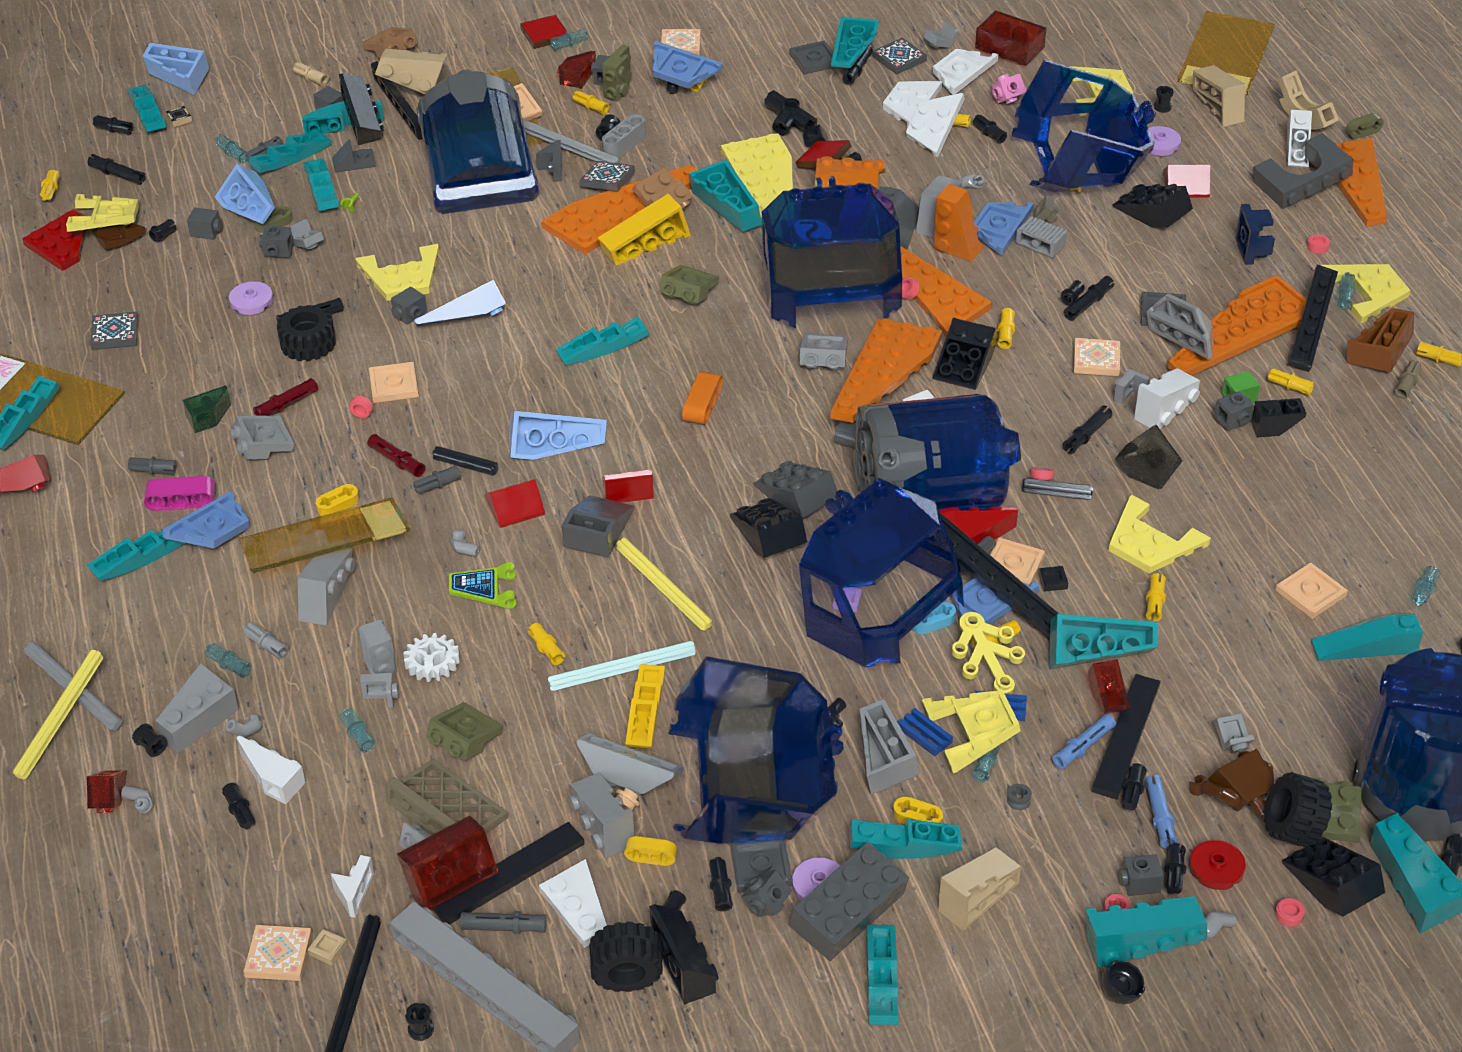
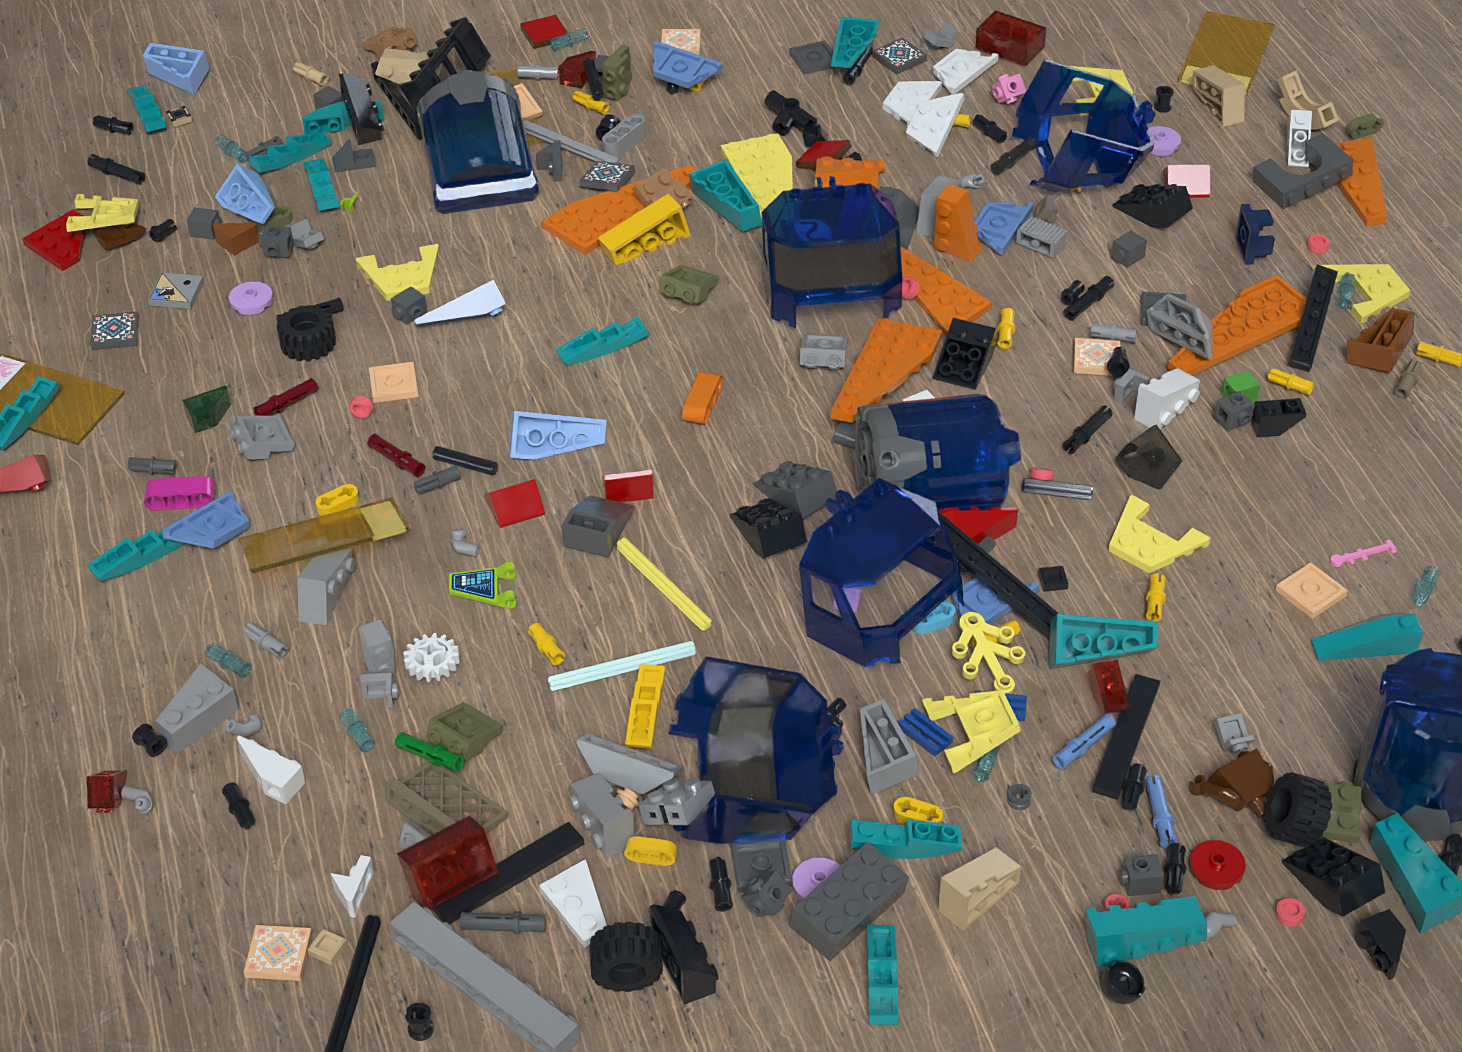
(49, 185): yellow axle -> none
(57, 715): light yellow axle -> none
(63, 678): light grey axle -> none
(175, 290): none -> light grey tile
(236, 236): none -> dark orange slope
(437, 755): none -> green pin
(469, 48): none -> black window
(537, 72): none -> light grey pin
(593, 79): none -> black axle
(676, 802): none -> light grey piece
(1008, 159): none -> clear smoke pin
(1018, 559): light nougat tile -> none
(1114, 332): none -> light grey pin
(1118, 362): none -> black cone
(1129, 249): none -> dark grey brick
(1337, 560): none -> bright pink piece
(1383, 940): none -> black slope

